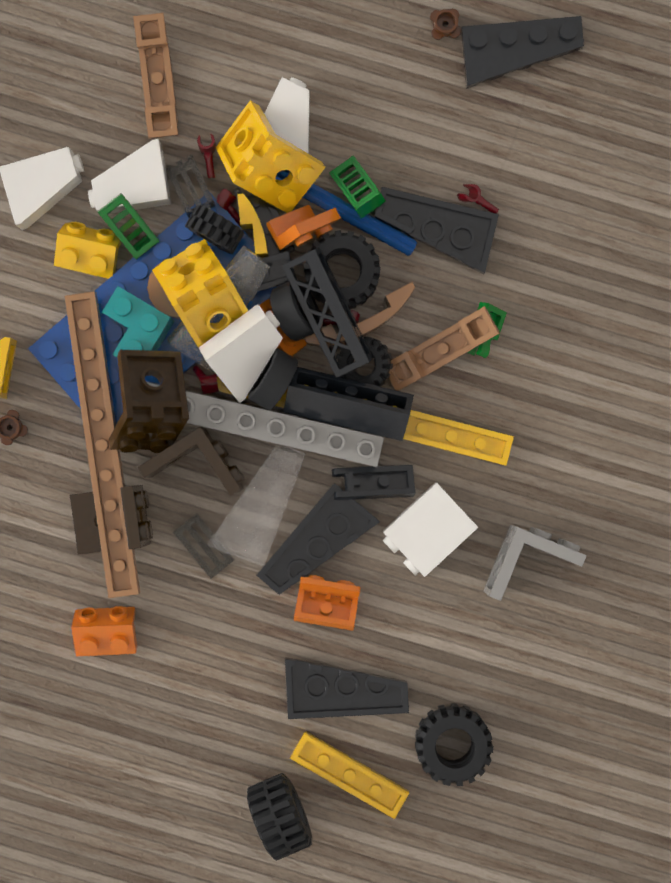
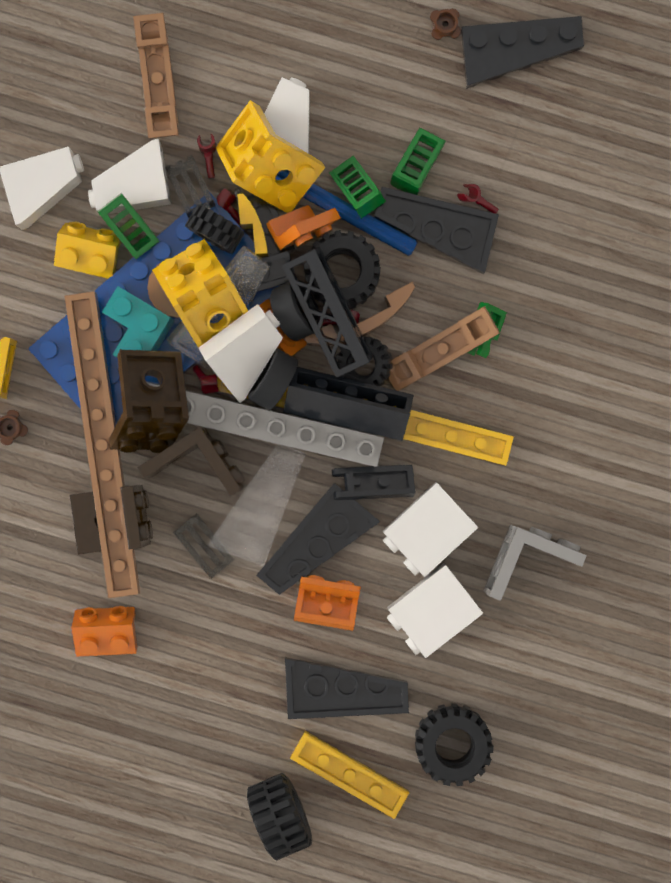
(408, 179): none -> green slope
(433, 611): none -> white brick

